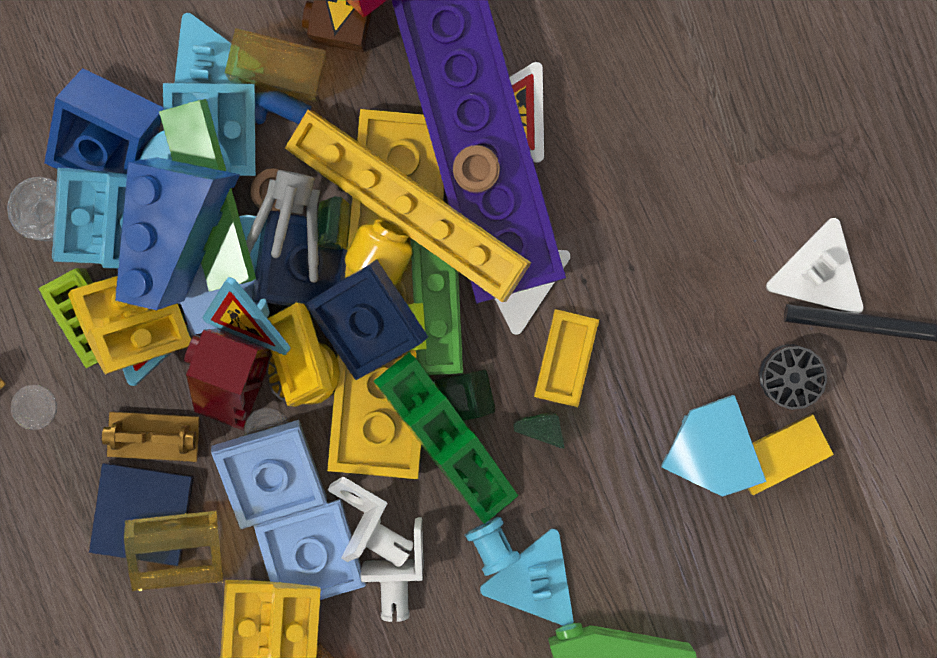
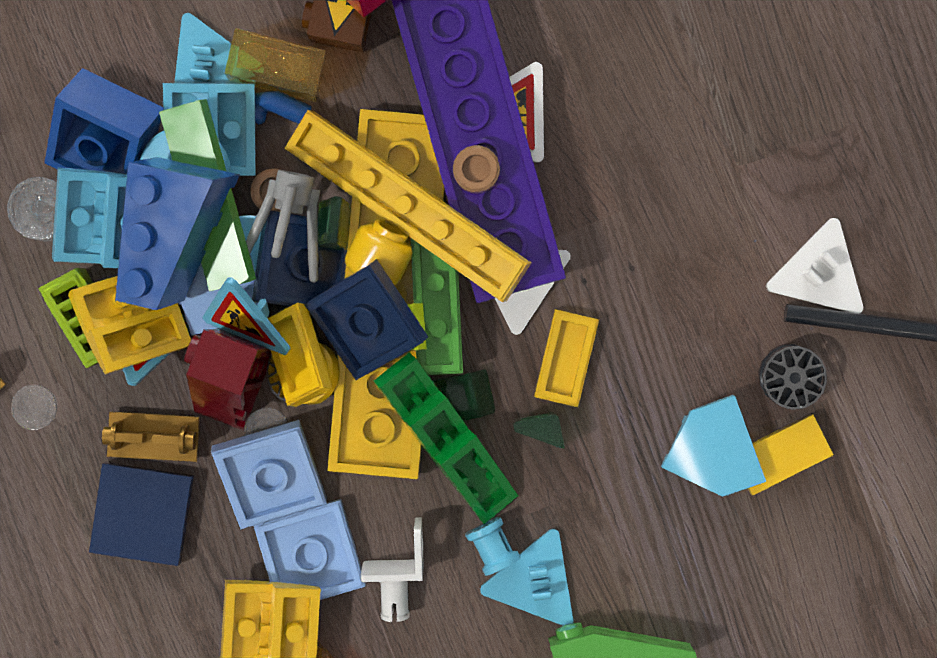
(168, 534): clear yellow tile -> none
(369, 530): white bracket -> none

